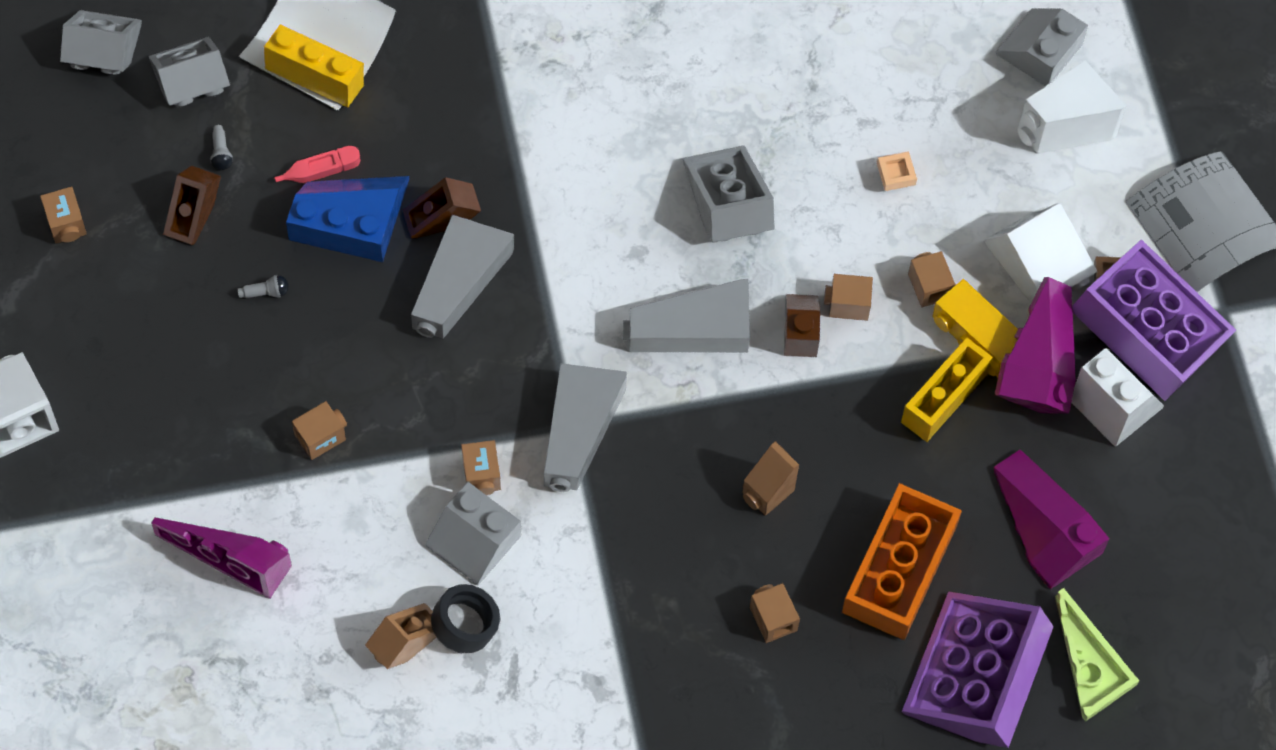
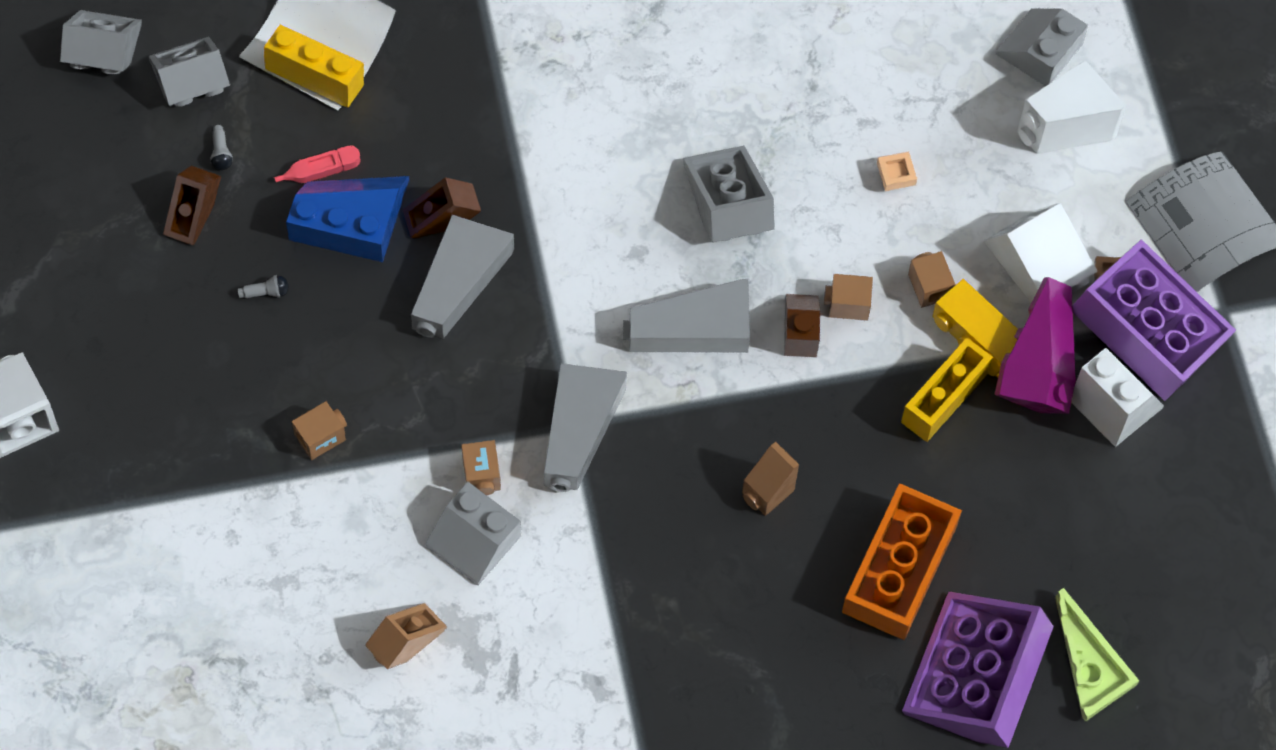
(63, 215): medium nougat brick -> none
(237, 555): magenta wedge -> none
(480, 602): black tyre -> none
(774, 612): medium nougat brick -> none
(1052, 525): magenta wedge -> none

